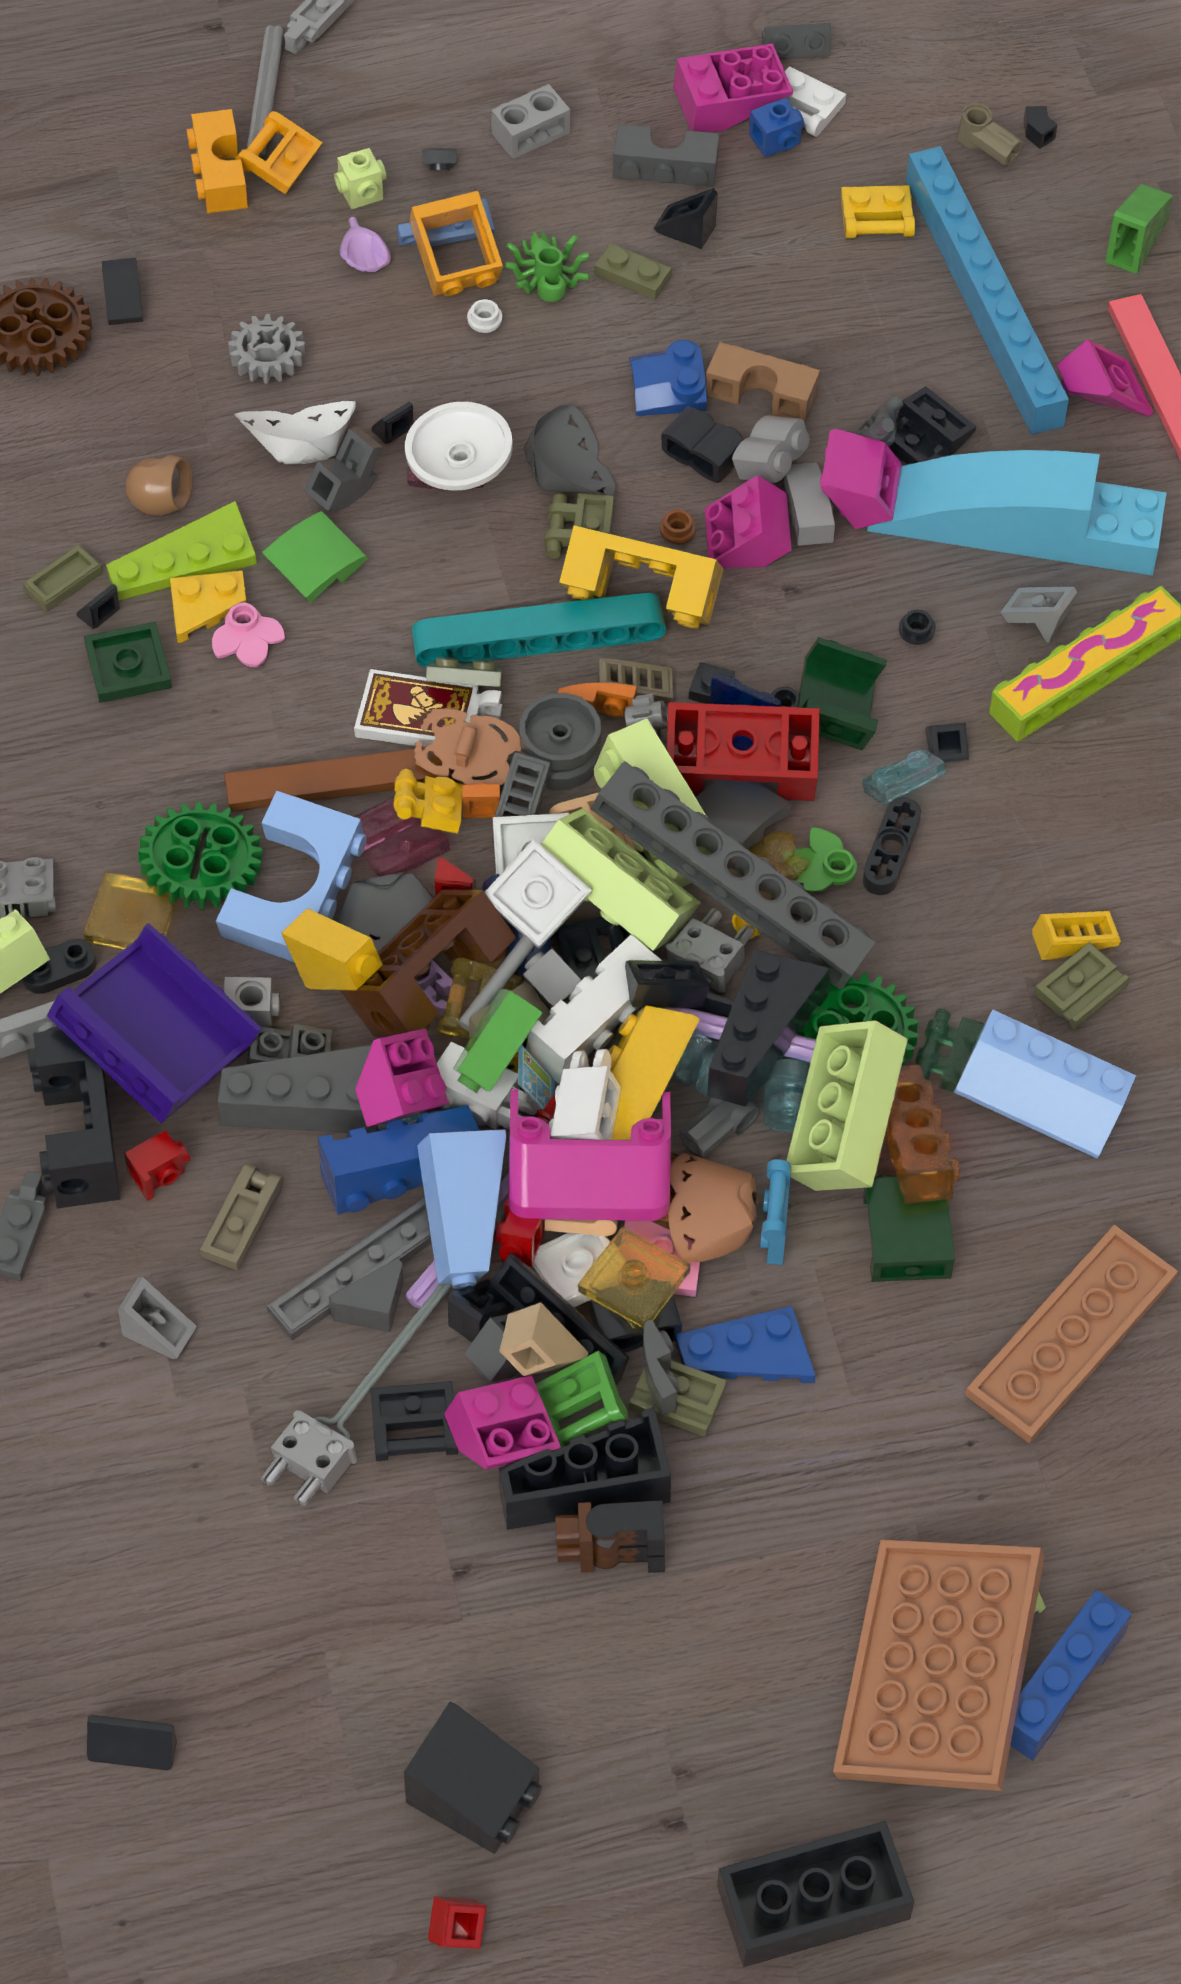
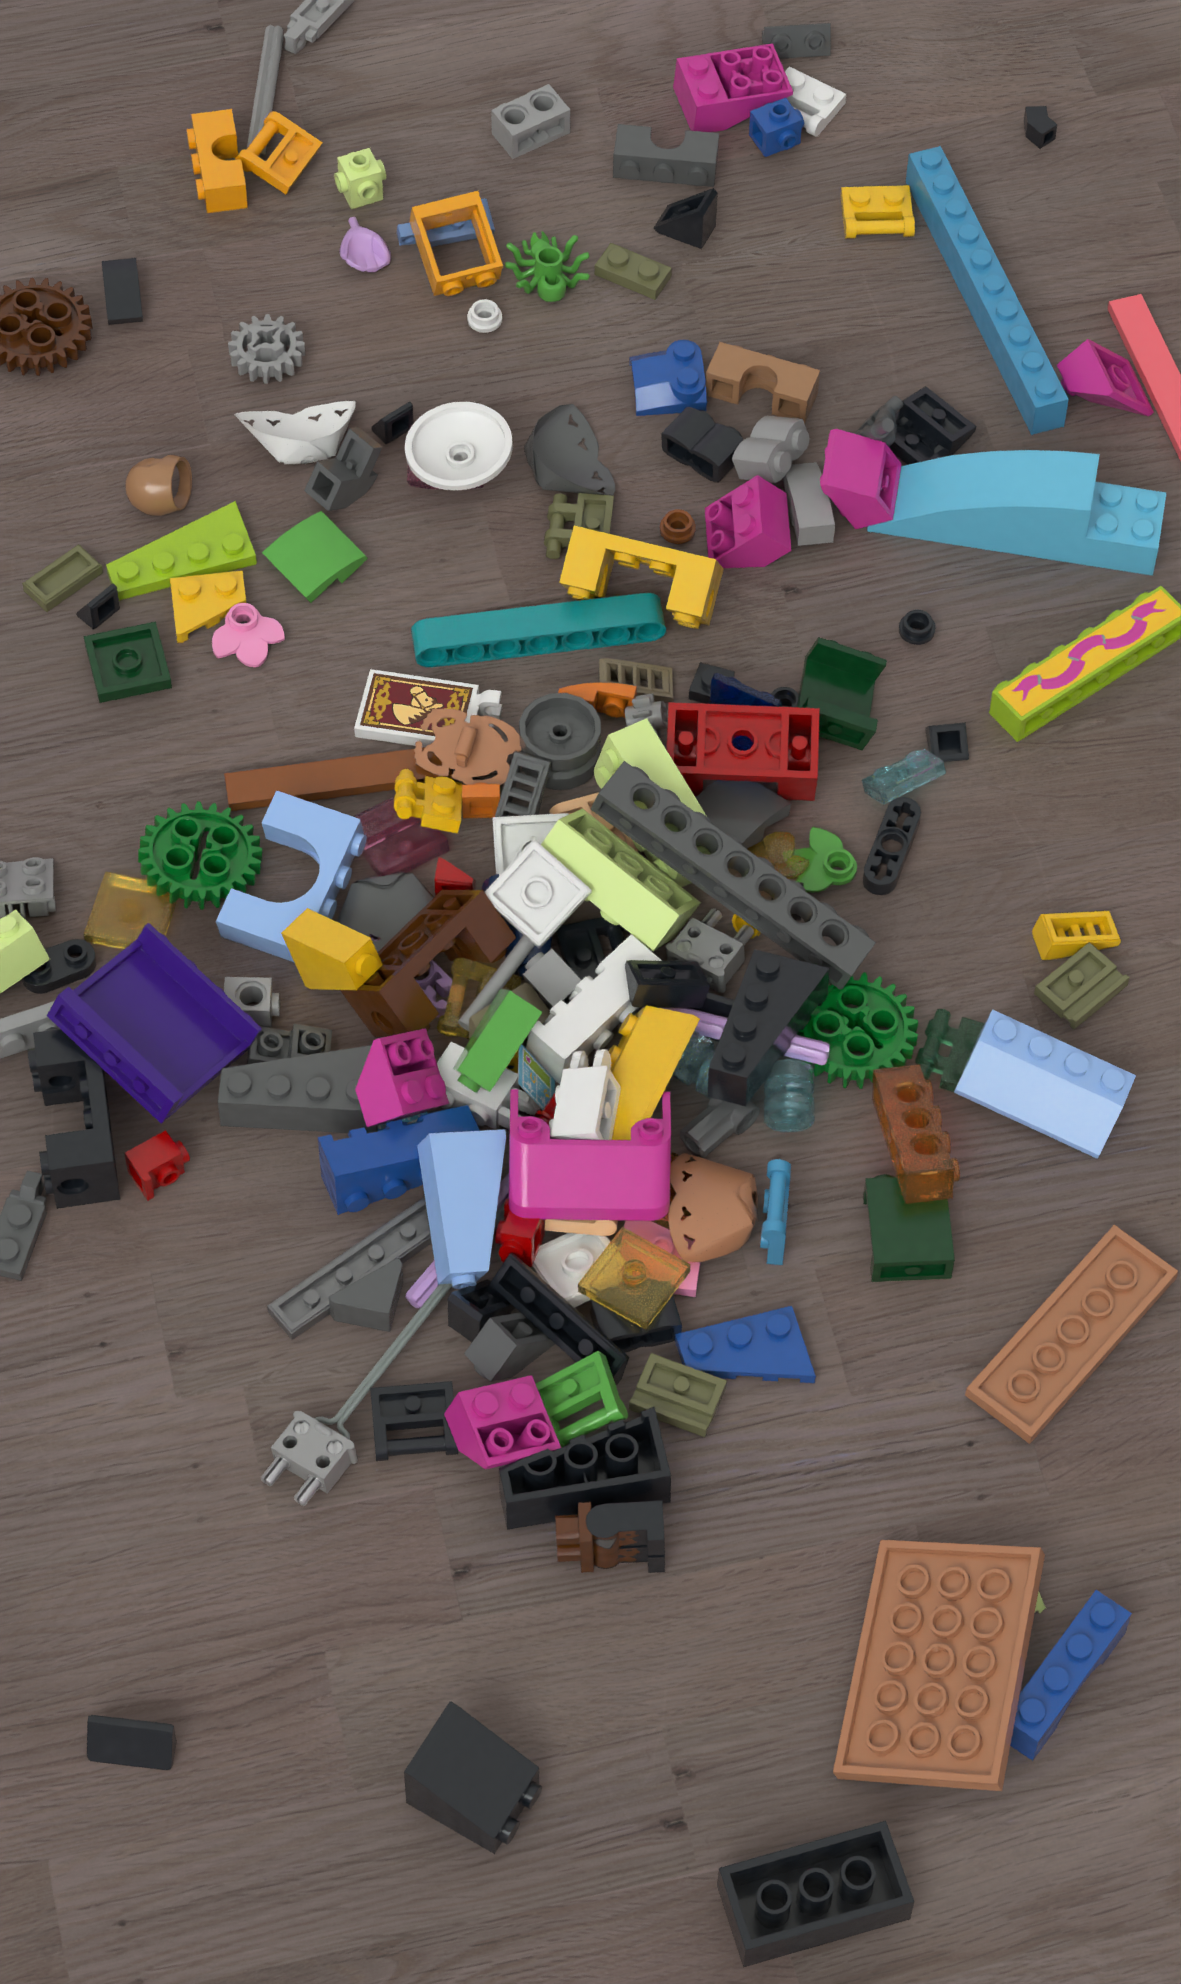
(154, 1320): light grey slope -> none
(241, 1217): dark tan plate -> none
(439, 157): black plate -> none
(450, 671): plate -> none
(457, 1922): red slope -> none
(538, 1341): tan slope -> none
(656, 1364): dark grey slope -> none
(846, 1105): yellowish green brick -> none
(981, 132): dark tan piece -> none
(1040, 605): light grey slope -> none
(1137, 227): bright green slope -> none

